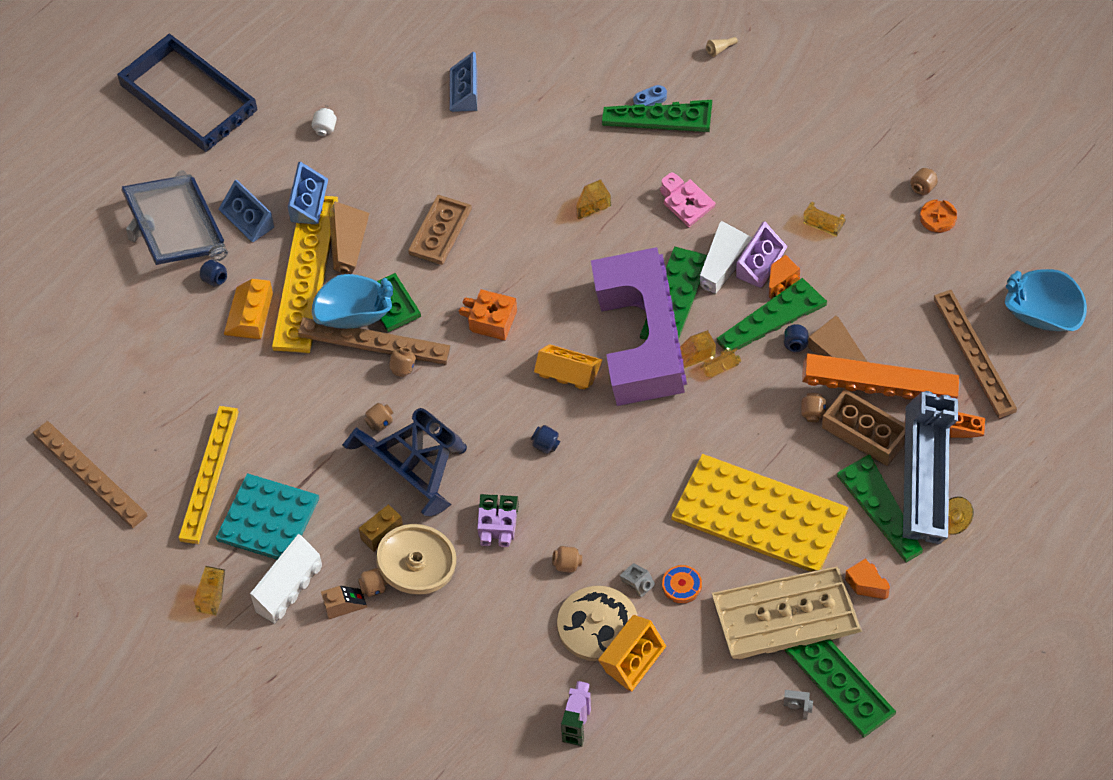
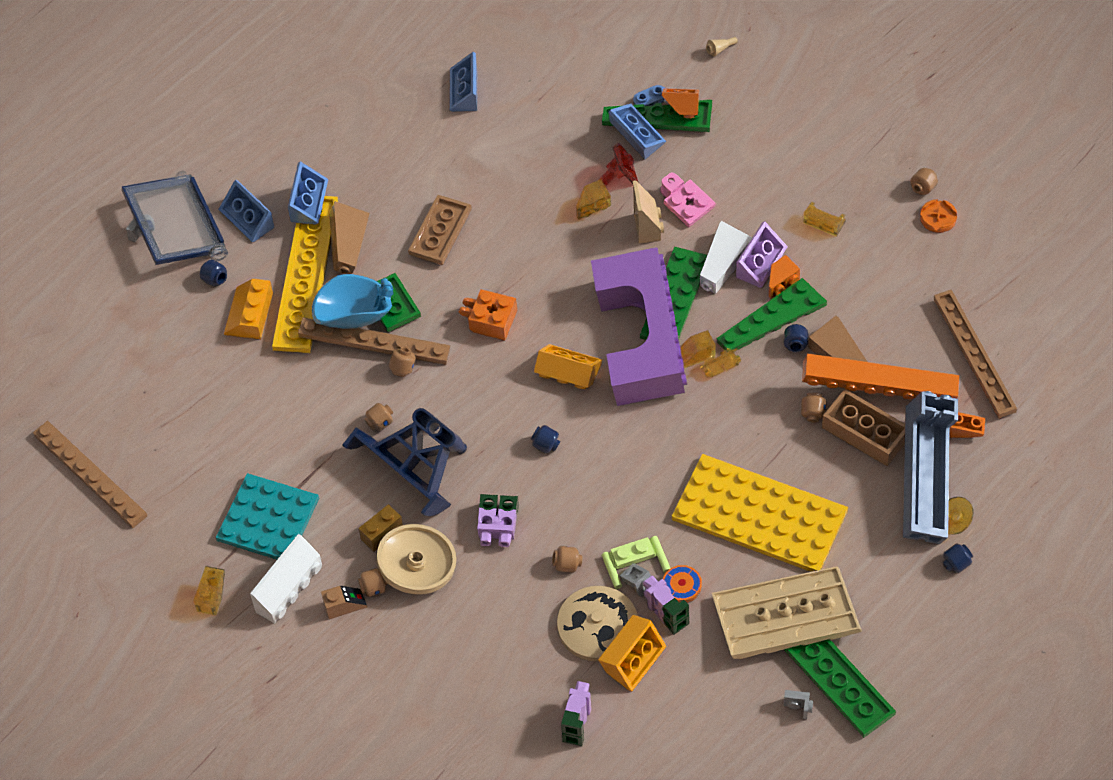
(155, 55): dark blue door -> none
(208, 475): yellow plate -> none
(324, 121): white head -> none
(620, 166): none -> clear red piece
(633, 553): none -> yellowish green plate
(636, 129): none -> medium blue slope
(646, 215): none -> tan slope
(666, 607): none -> hips
(683, 101): none -> orange slope
(866, 581): orange slope -> none
(876, 499): green wing -> none
(957, 558): none -> dark blue head
(1046, 300): dark azure piece -> none

